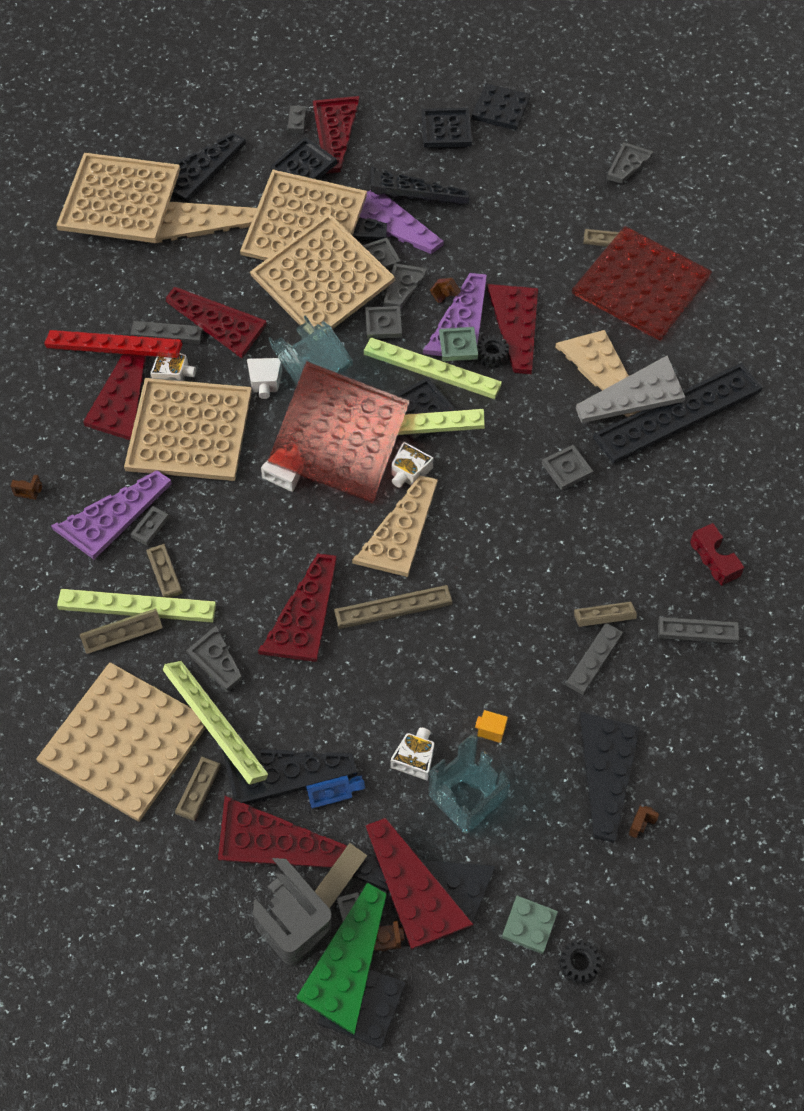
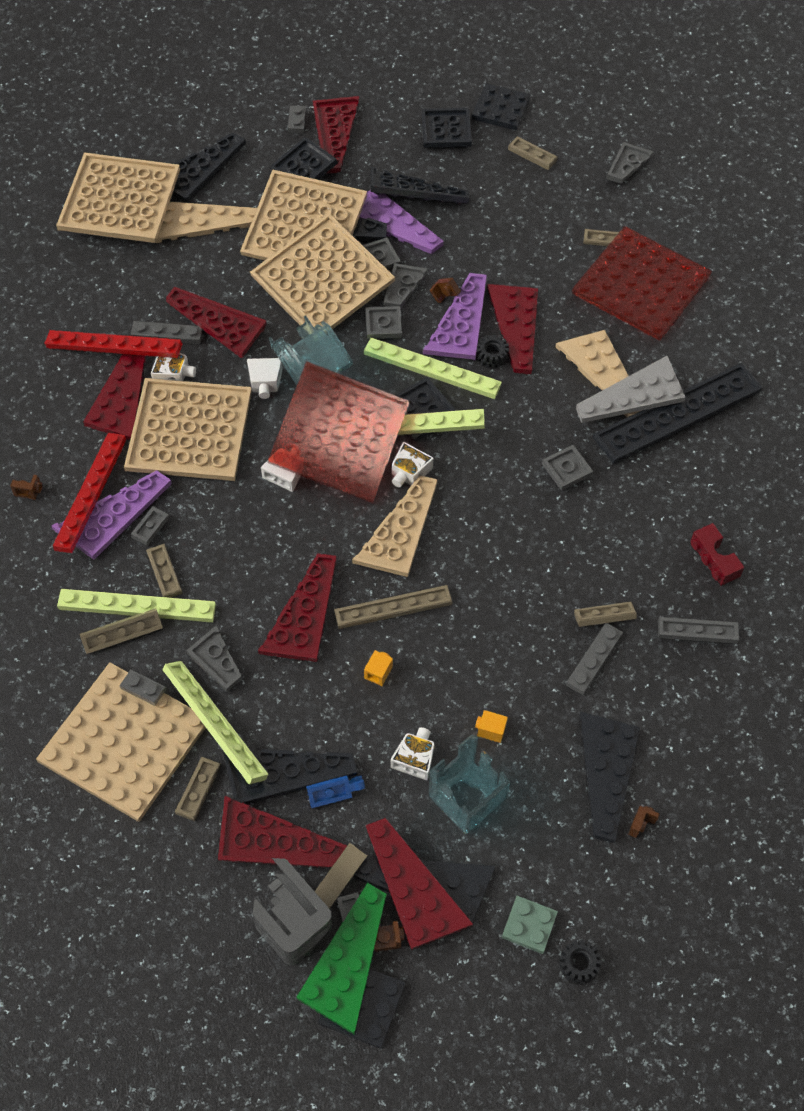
(89, 493): none -> red plate
(142, 687): none -> dark grey plate
(378, 667): none -> light orange brick
(458, 344): sand green plate -> none
(532, 153): none -> dark tan tile

